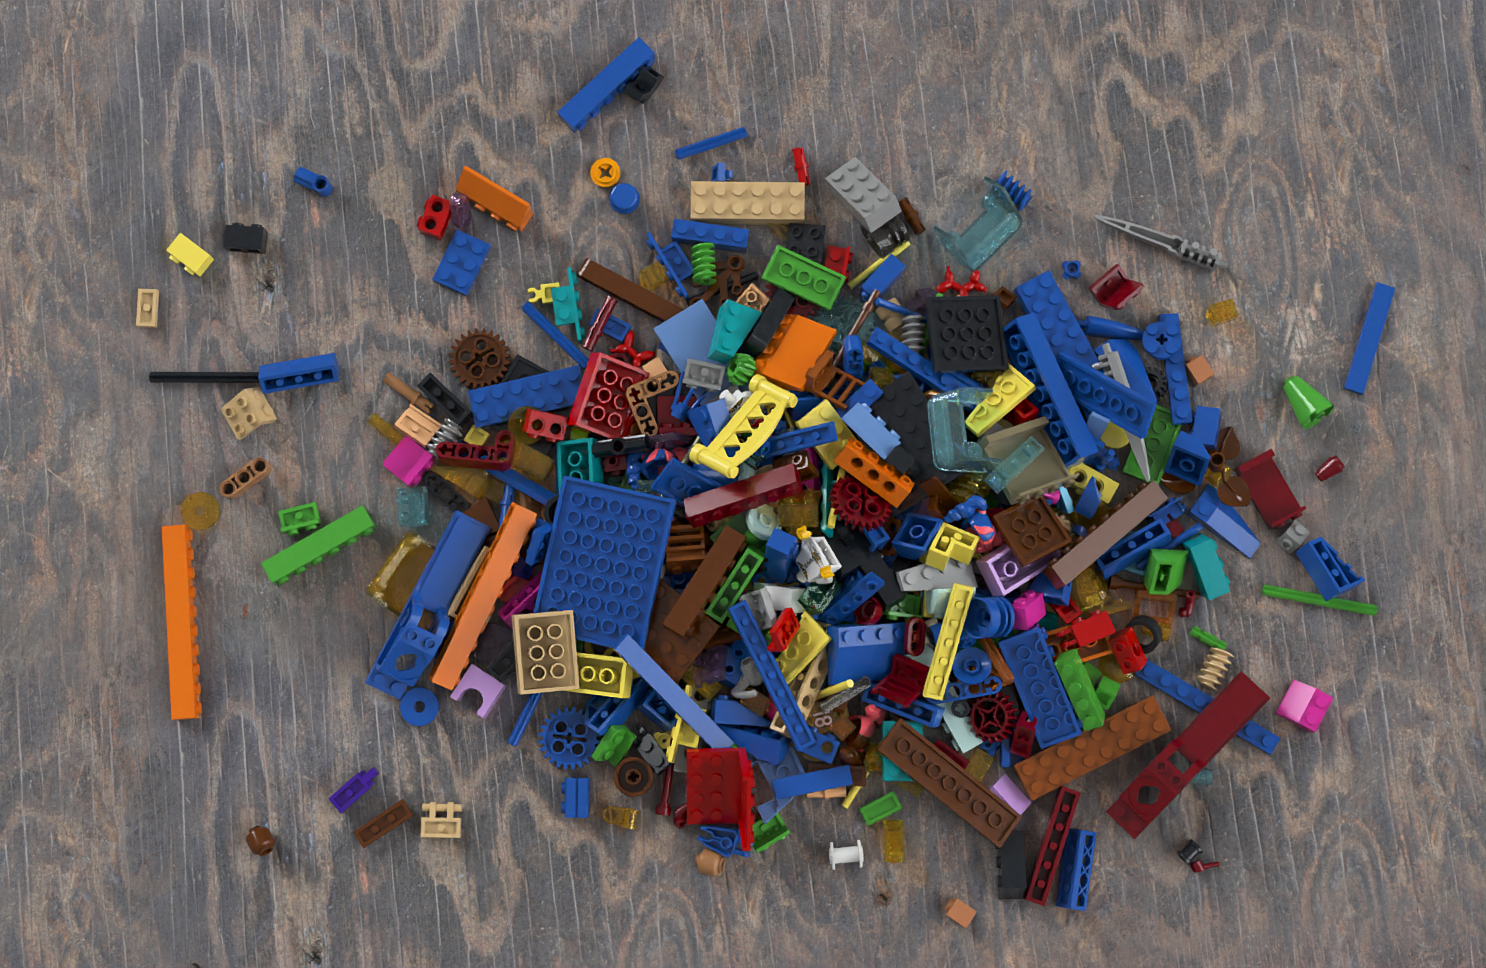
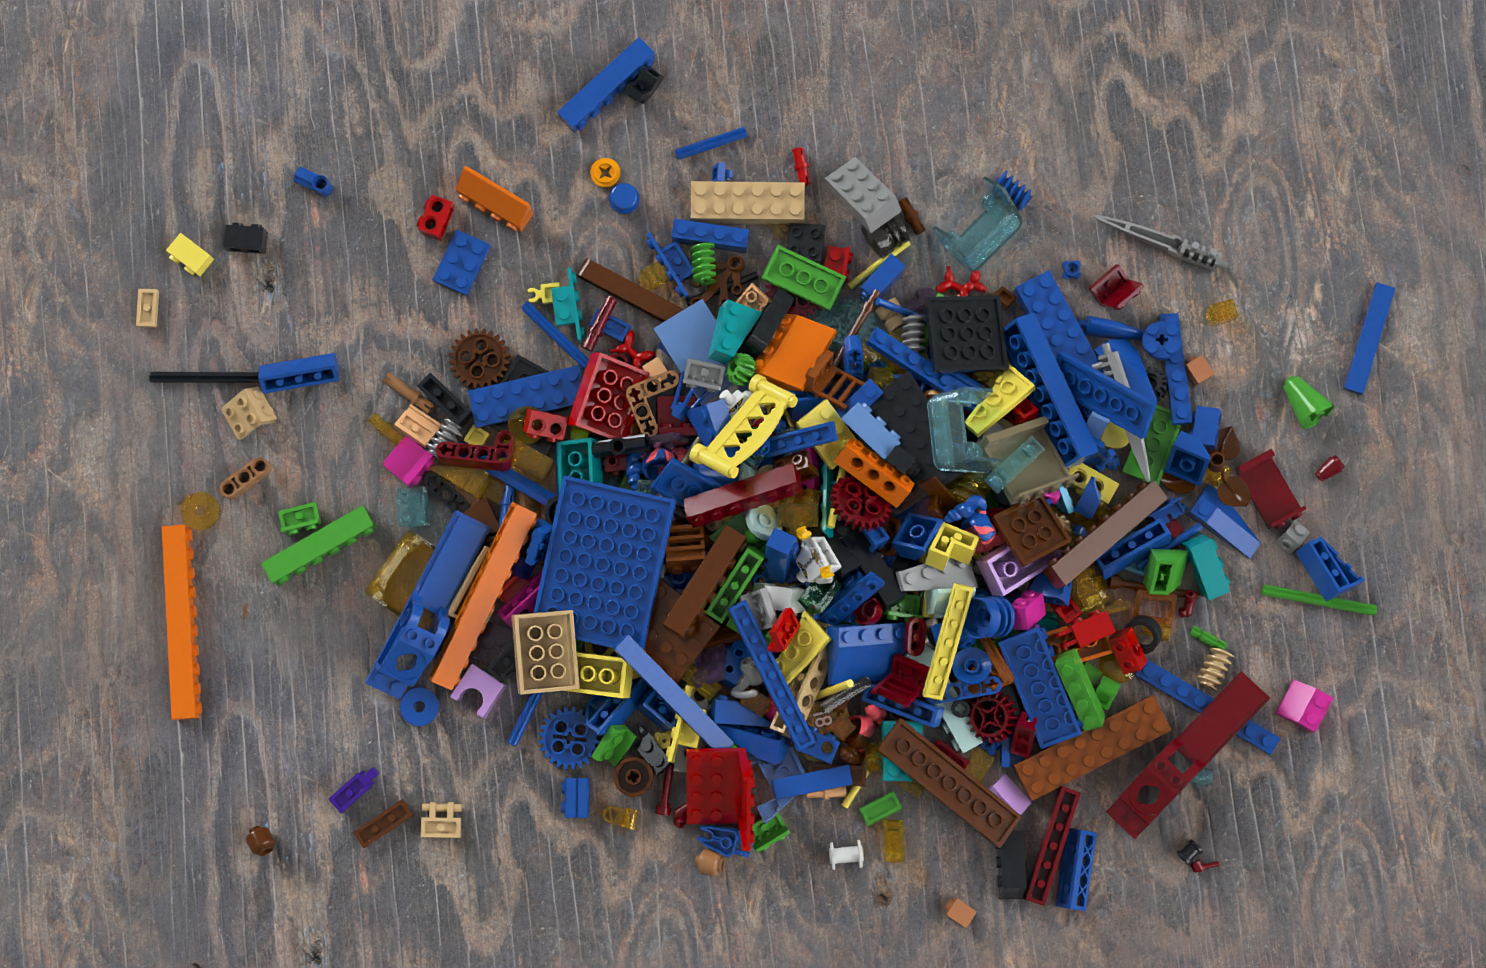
(460, 211): clear purple plate -> none

